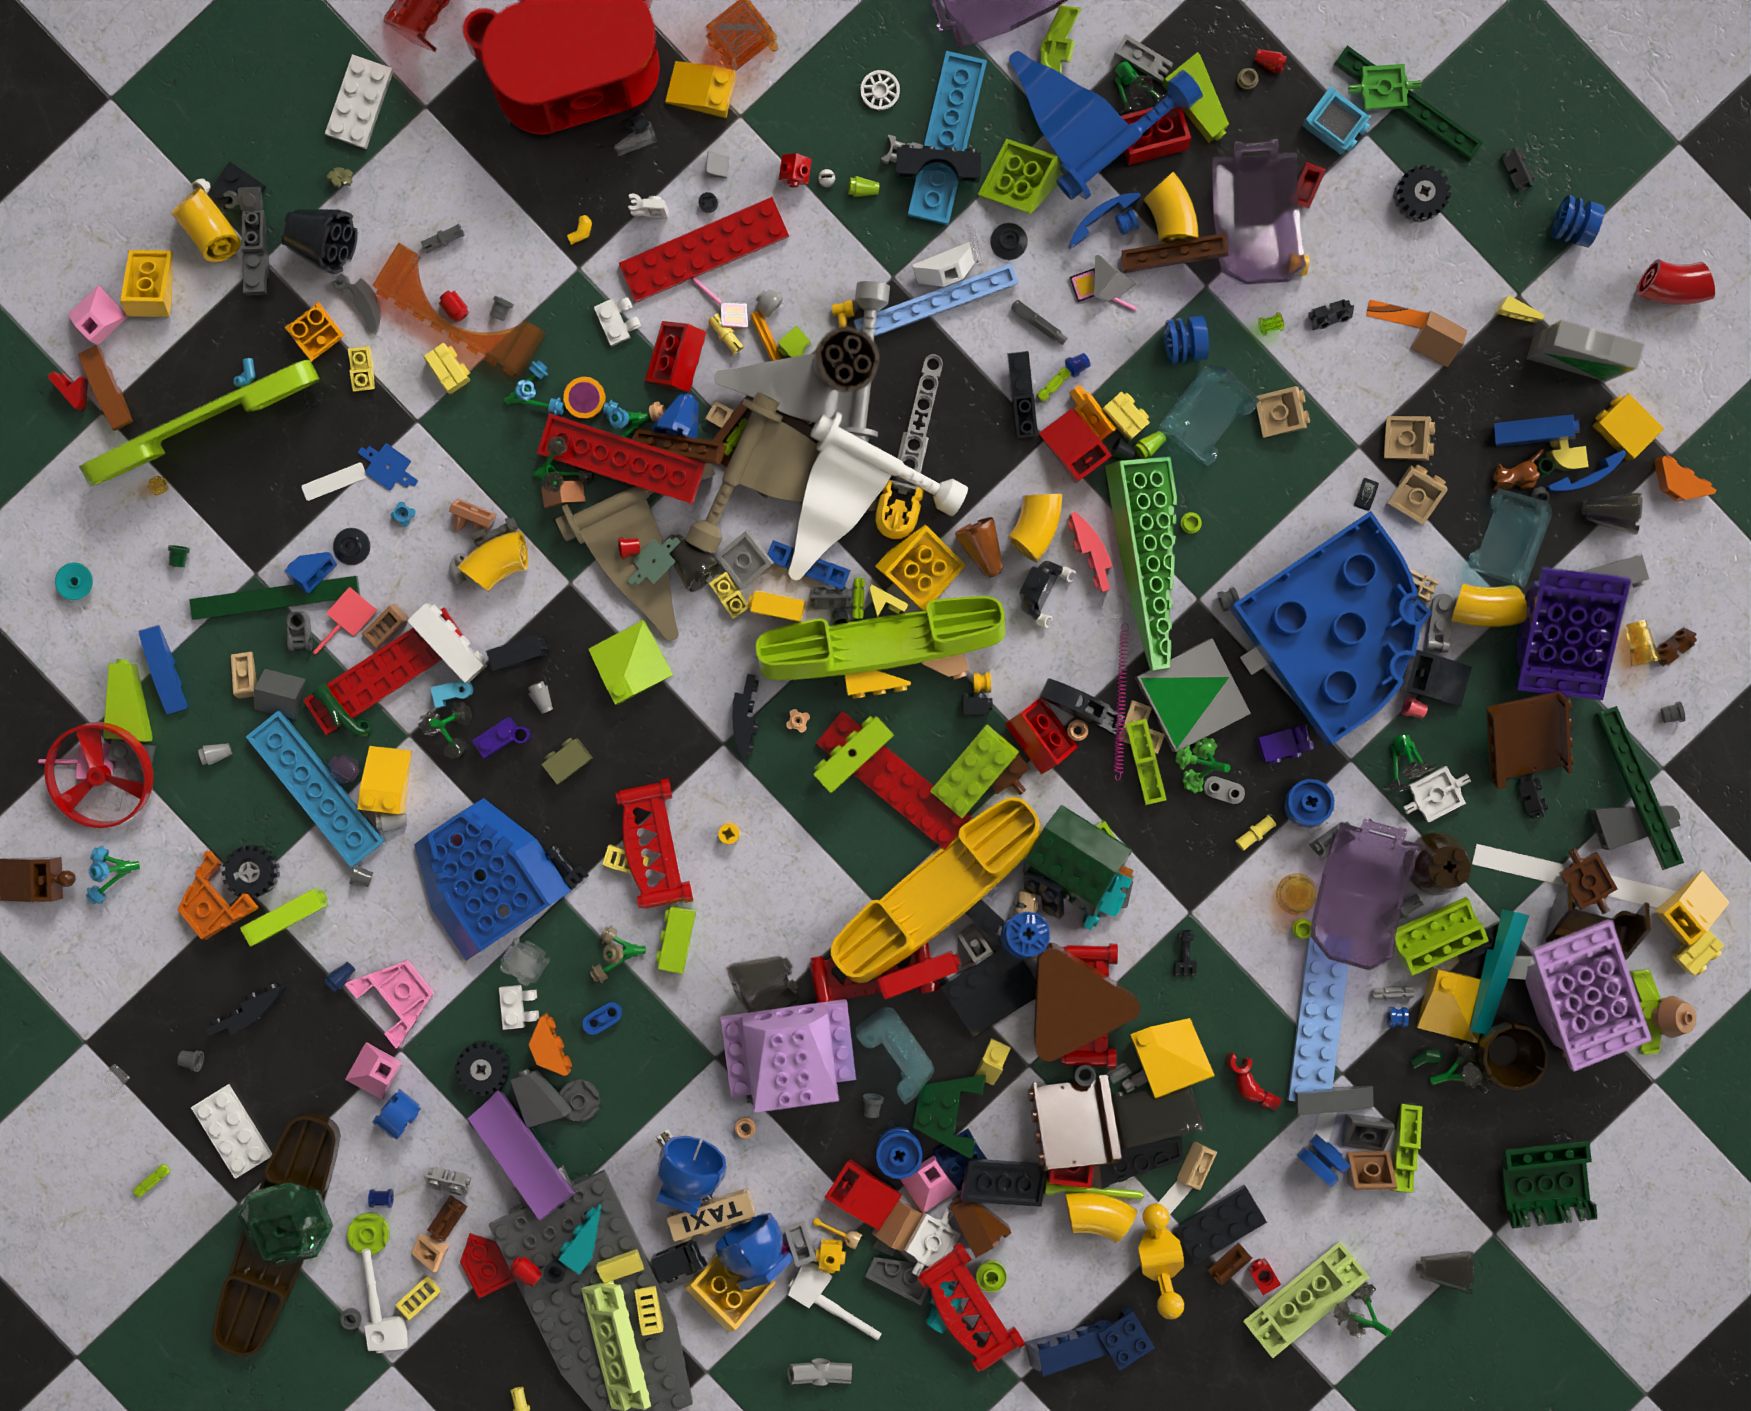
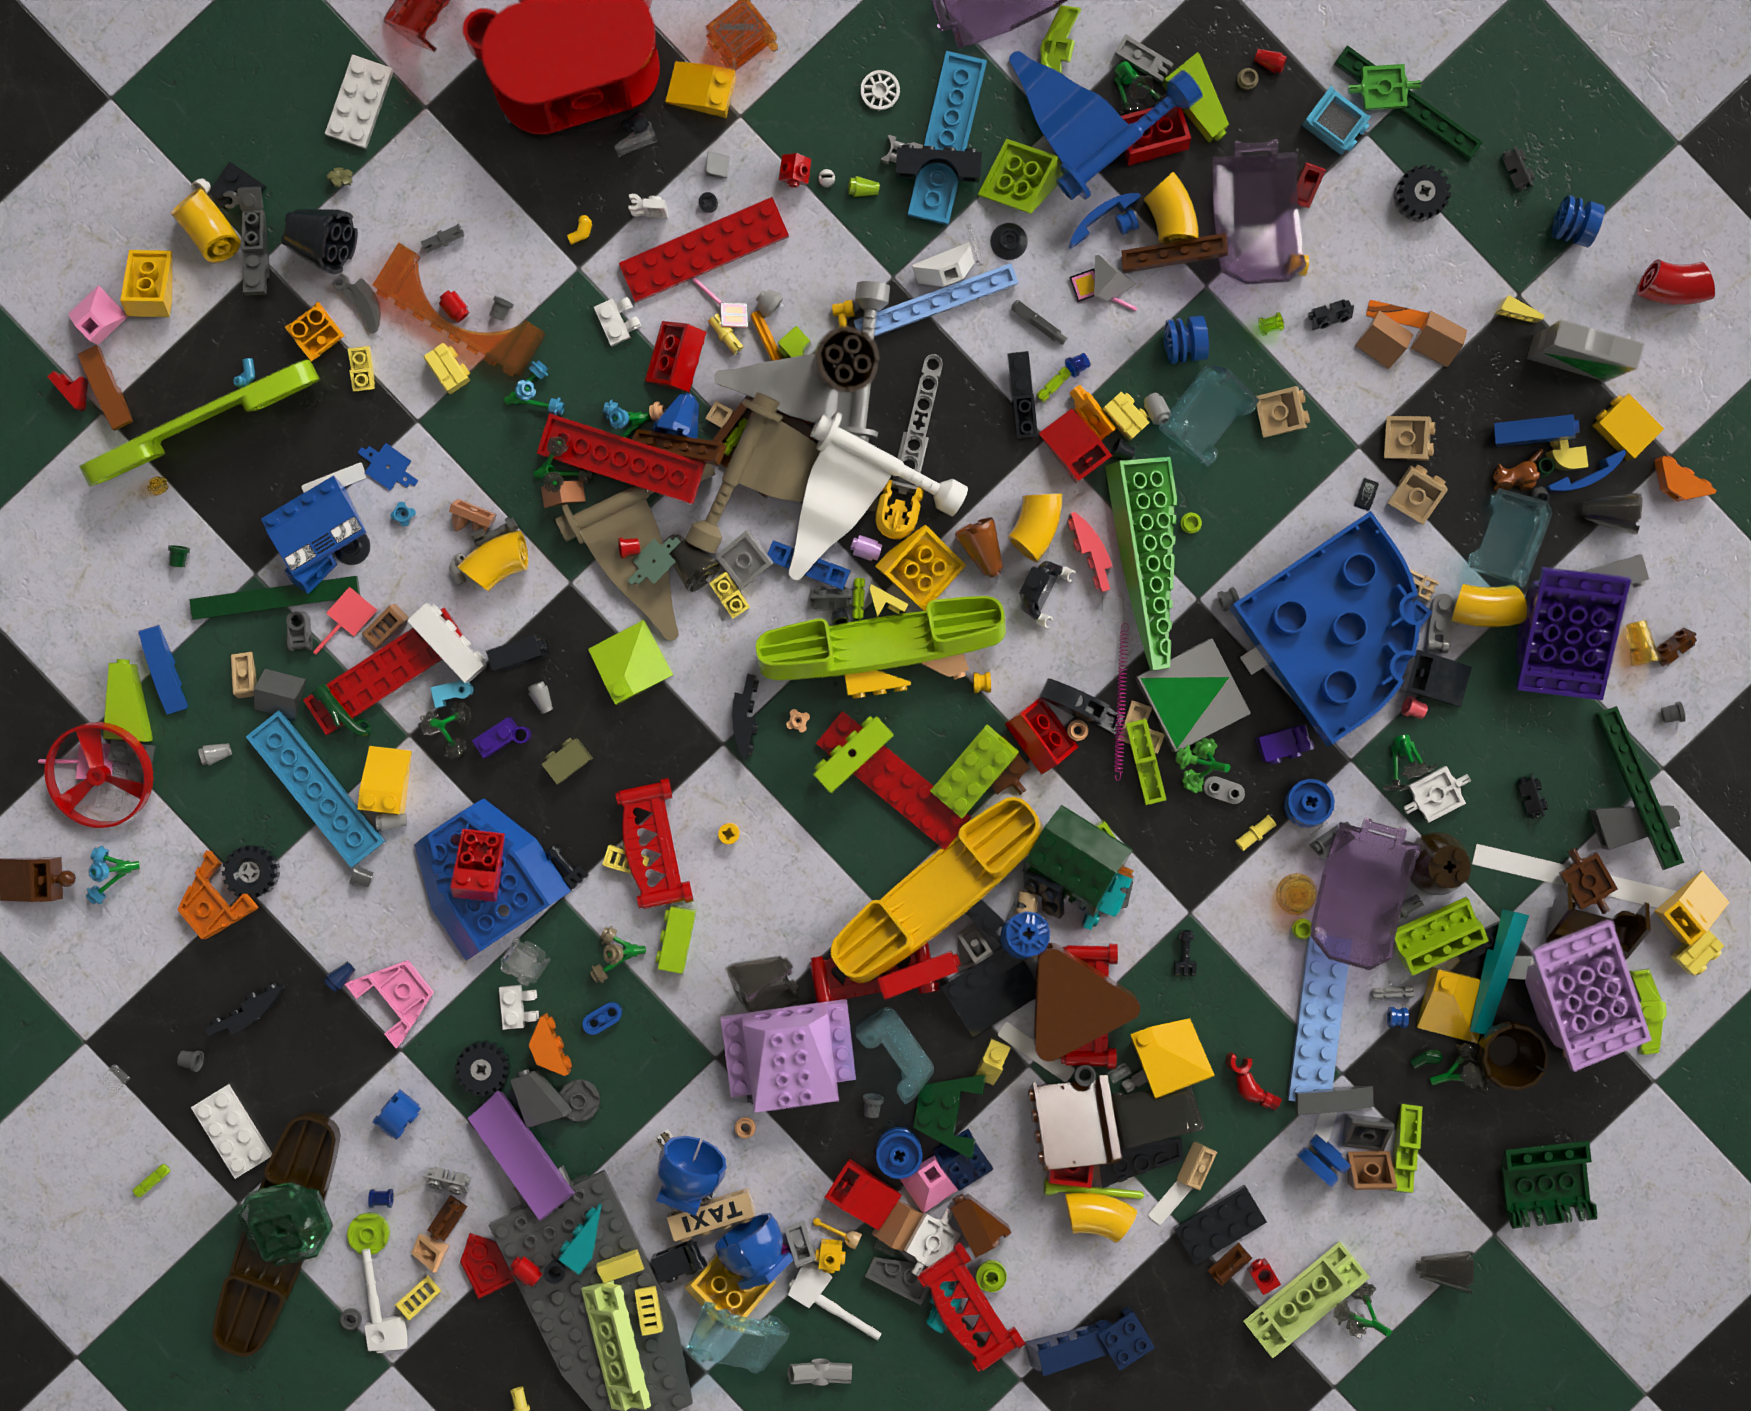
(65, 581): teal piece -> none
(284, 916): lime slope -> none
(314, 525): none -> blue slope
(344, 768): clear purple head -> none
(374, 1071): bright pink slope -> none
(478, 865): none -> red slope
(584, 397): tile -> none
(736, 1339): none -> clear light blue windscreen
(776, 606): yellow brick -> none
(866, 548): none -> lavender brick
(976, 704): black brick -> none
(1003, 1182): black plate -> none
(1026, 1046): none -> white sticker
(1149, 445): lime cone -> none
(1157, 409): none -> light grey brick
(1161, 1258): yellow piece -> none
(1384, 340): none -> medium nougat slope
(1529, 736): reddish brown panel -> none
(1674, 1017): medium nougat cone -> none

